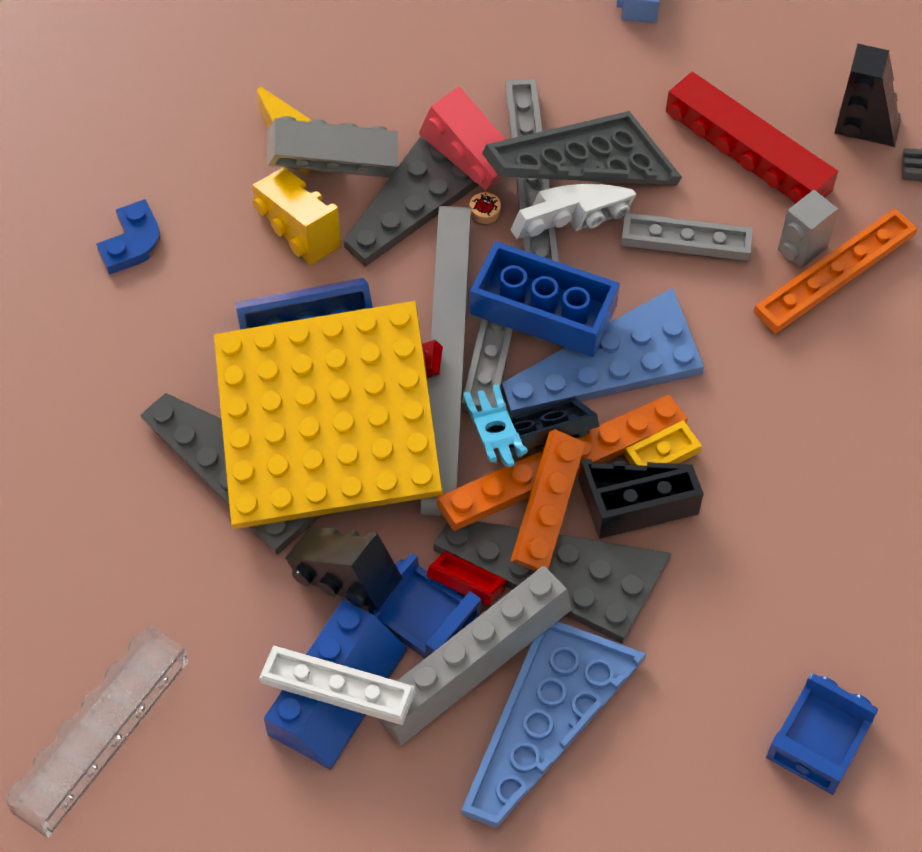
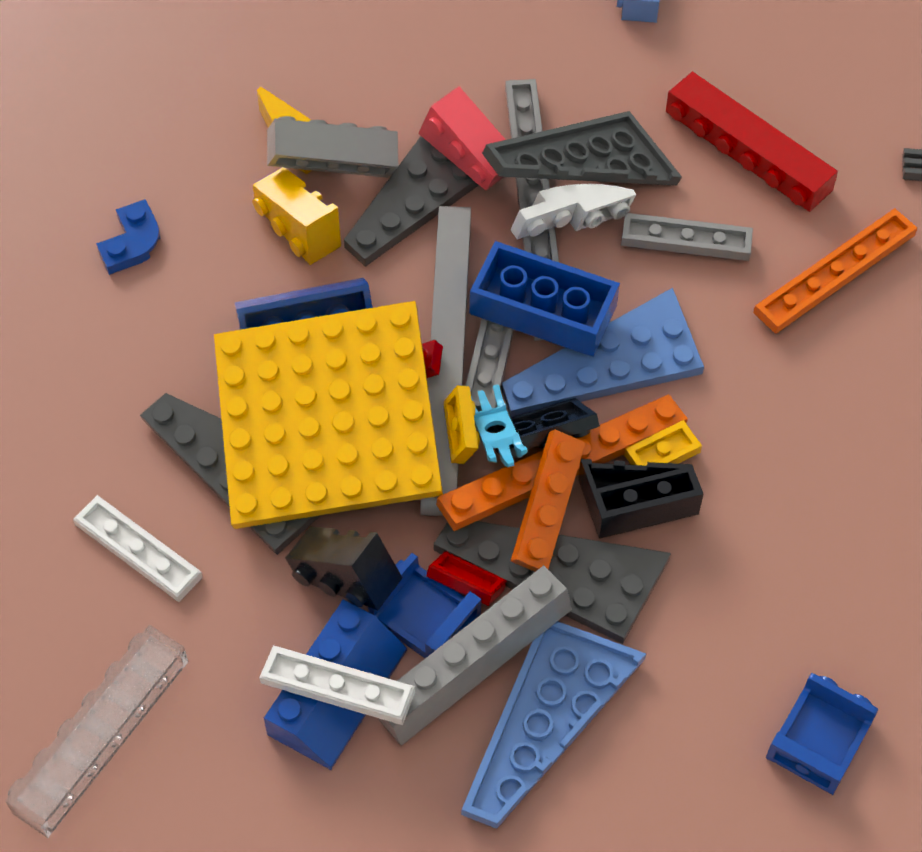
(138, 548): none -> white tile
(460, 424): none -> yellow plate
(485, 208): light nougat tile -> none
(807, 229): light grey brick -> none
(869, 99): black wedge -> none

